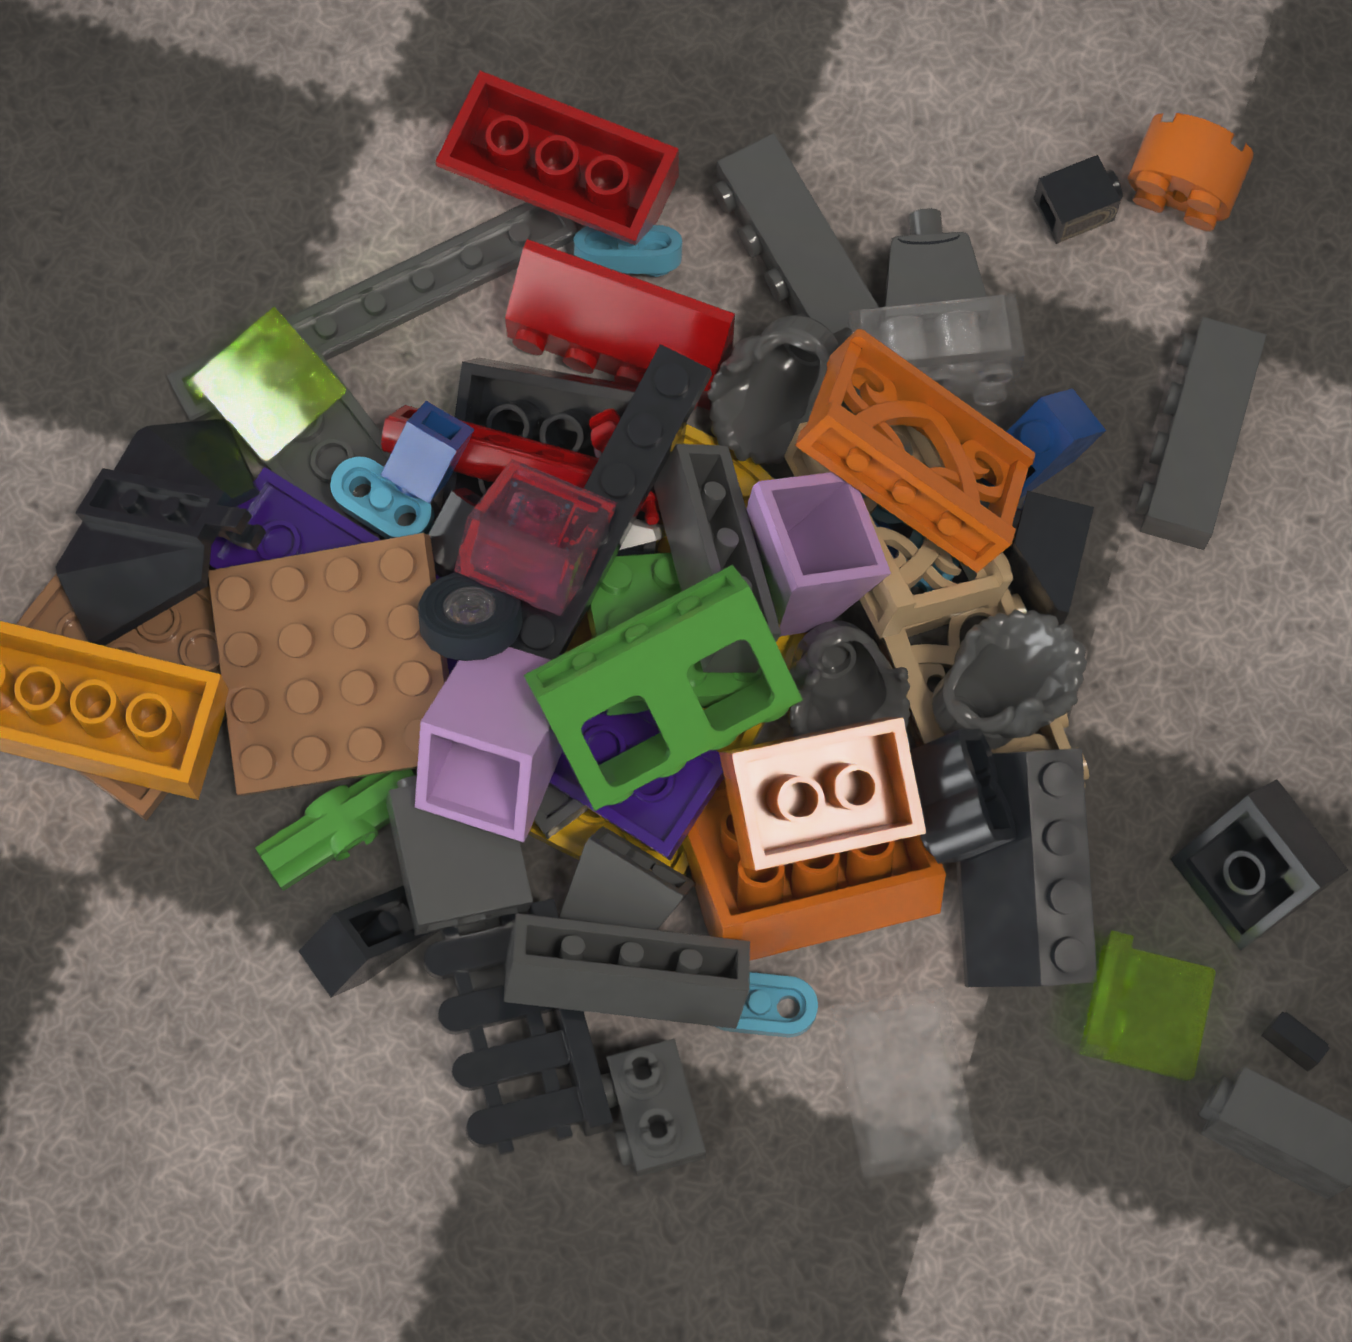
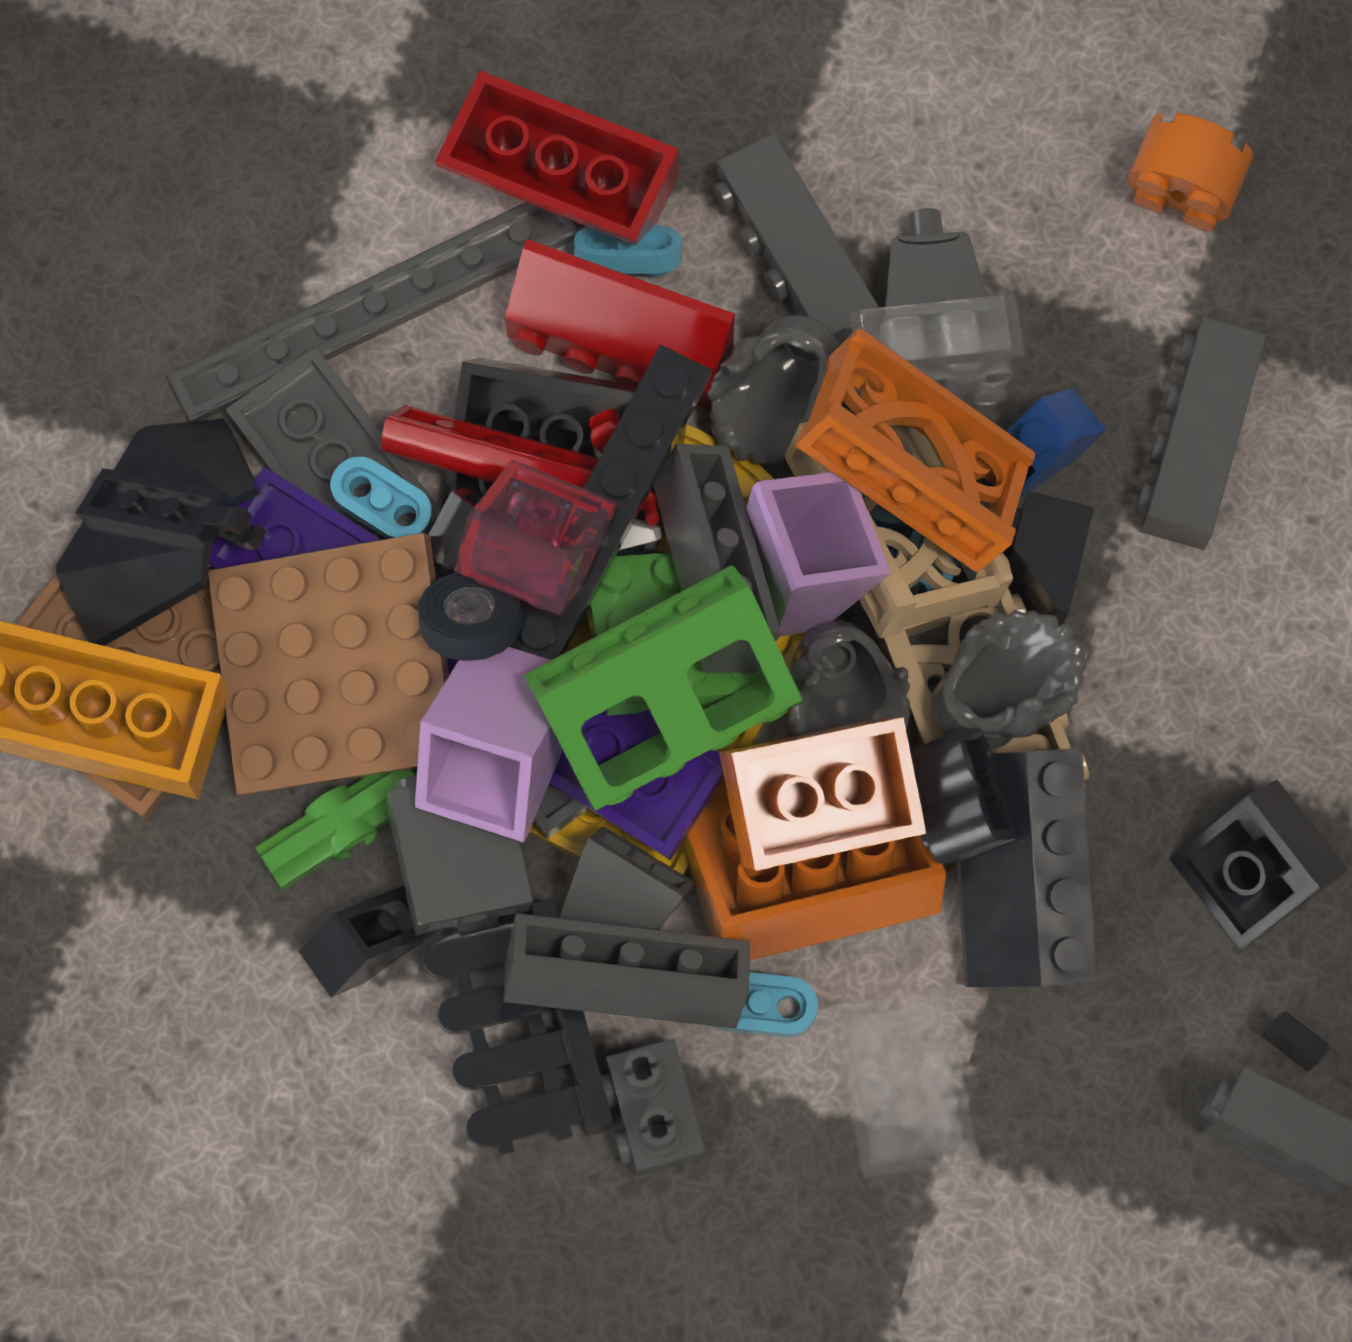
(267, 384): clear neon green bracket -> none
(427, 452): brick -> none
(1078, 198): black brick -> none
(1147, 1010): clear neon green bracket -> none

